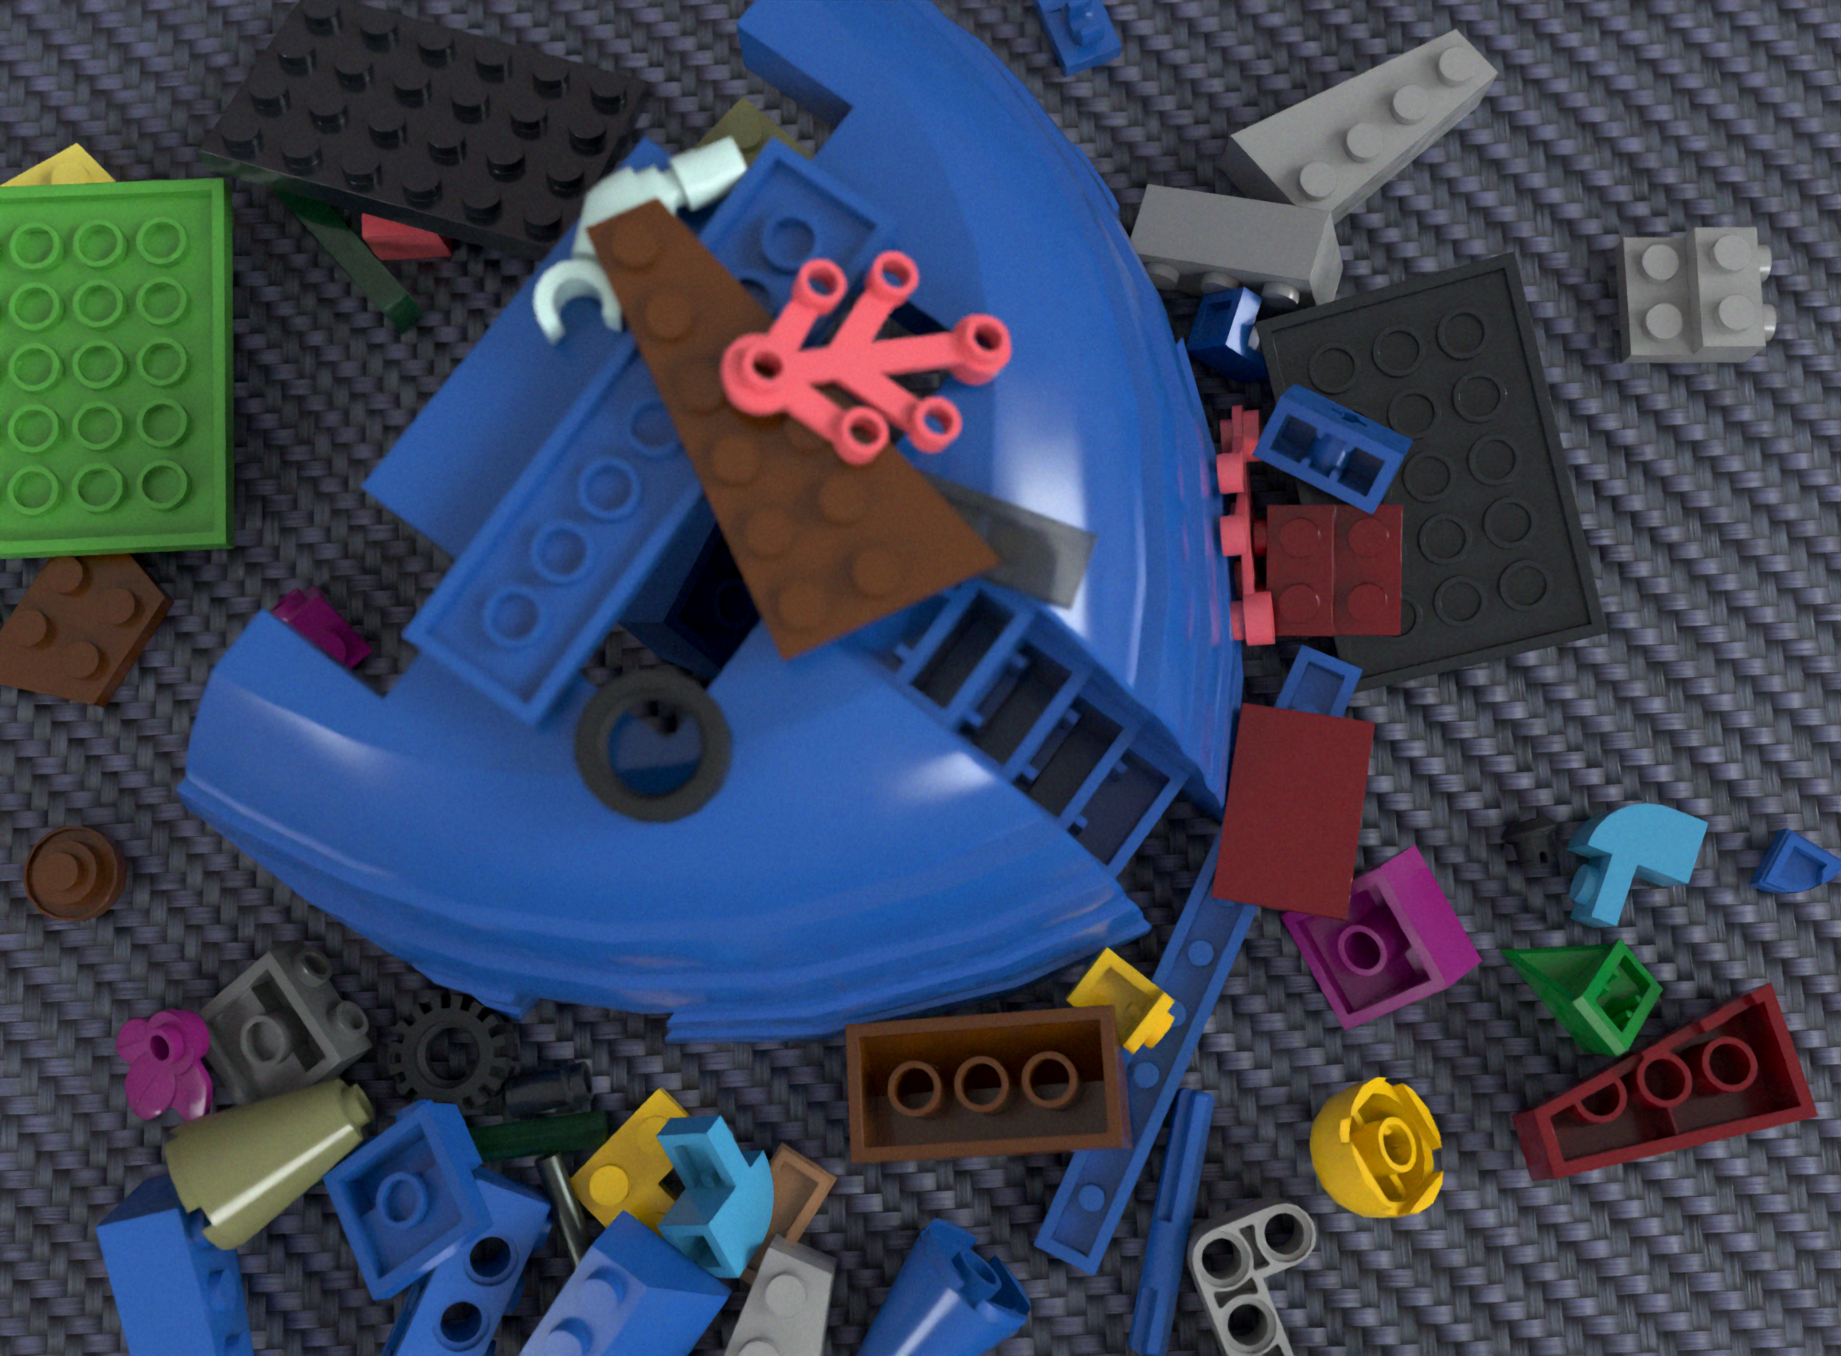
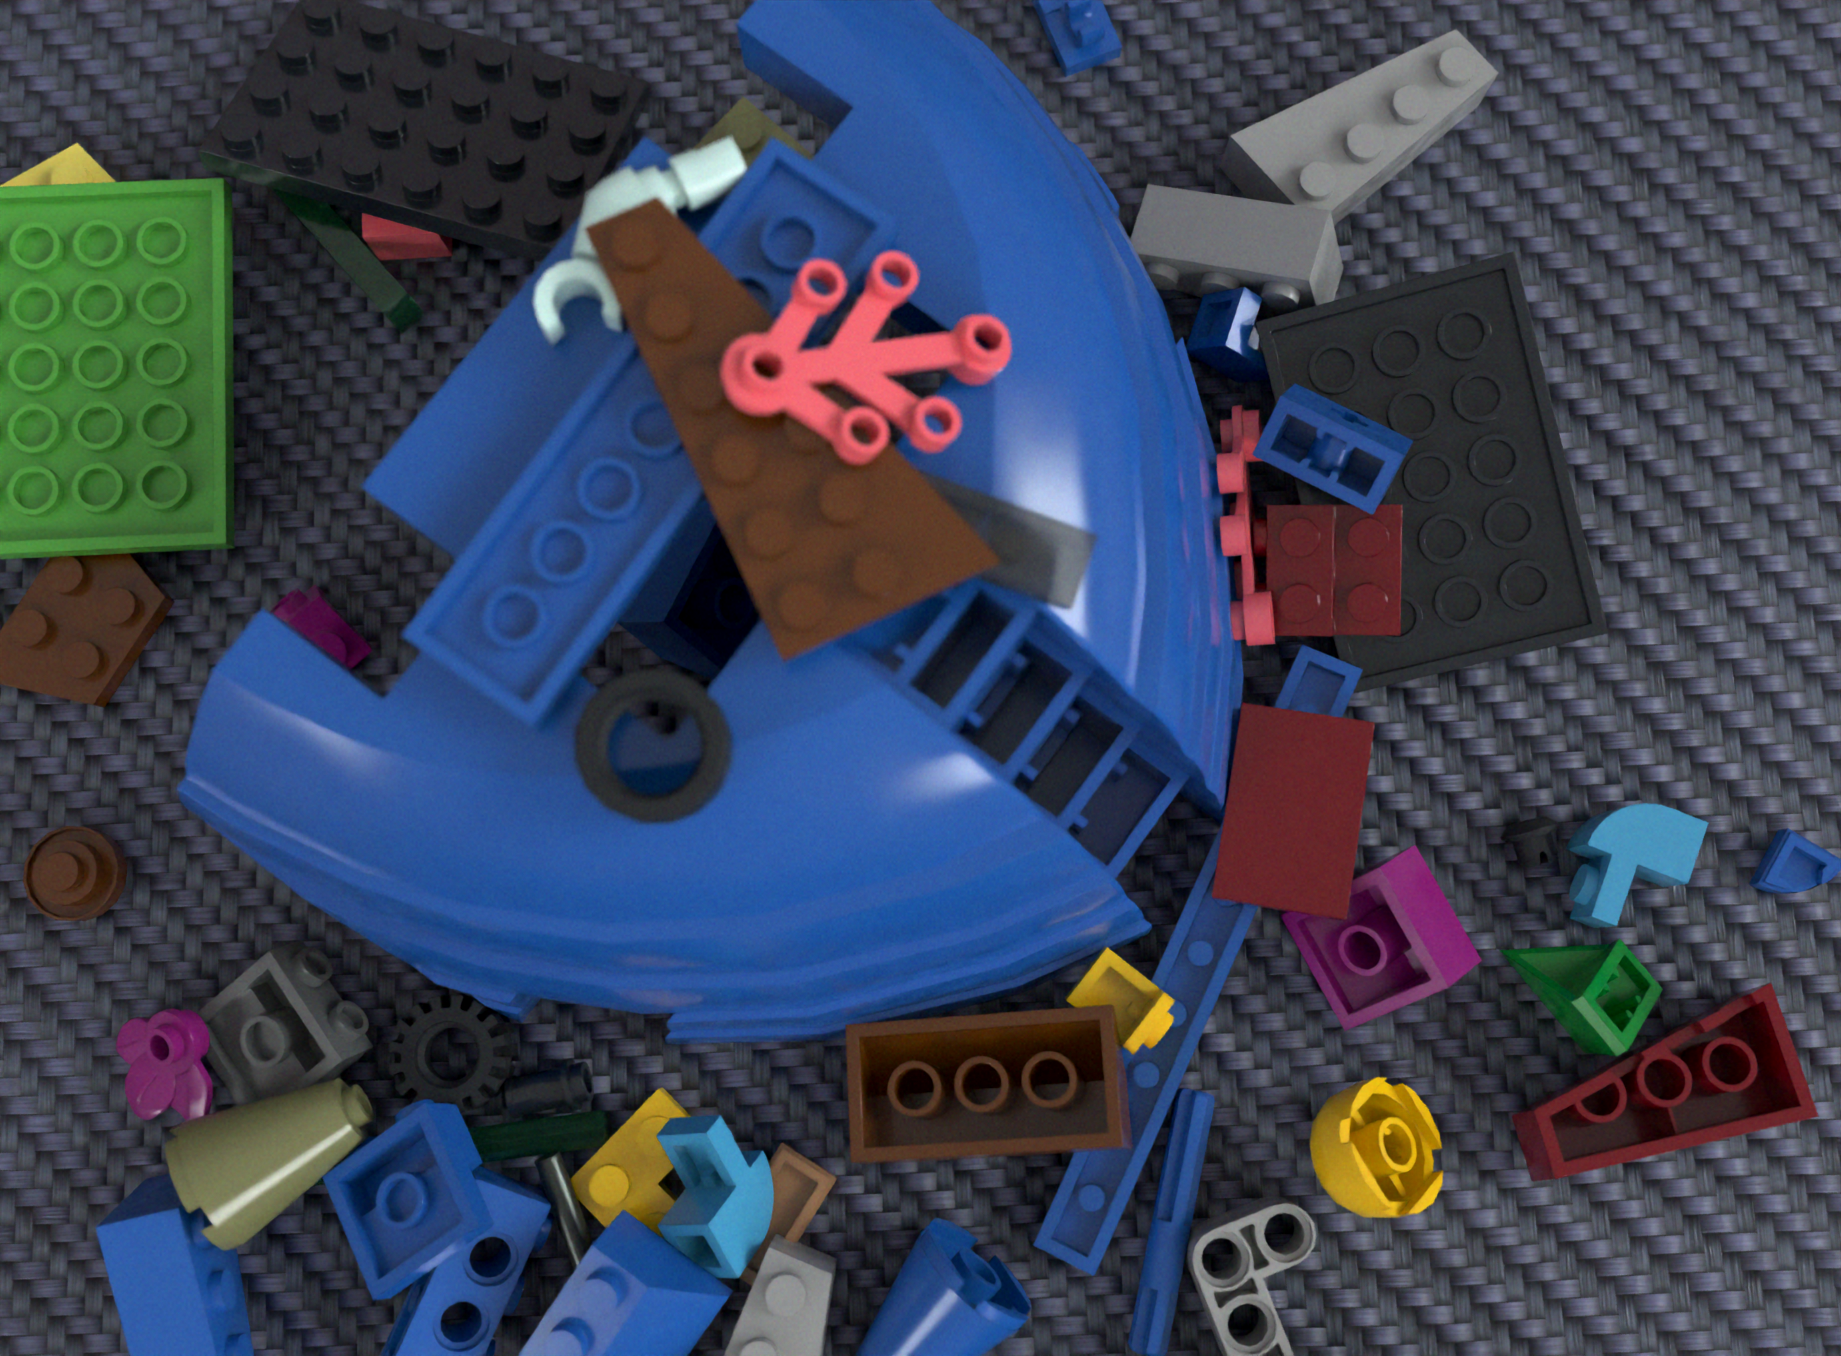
(1693, 296): light grey plate -> none

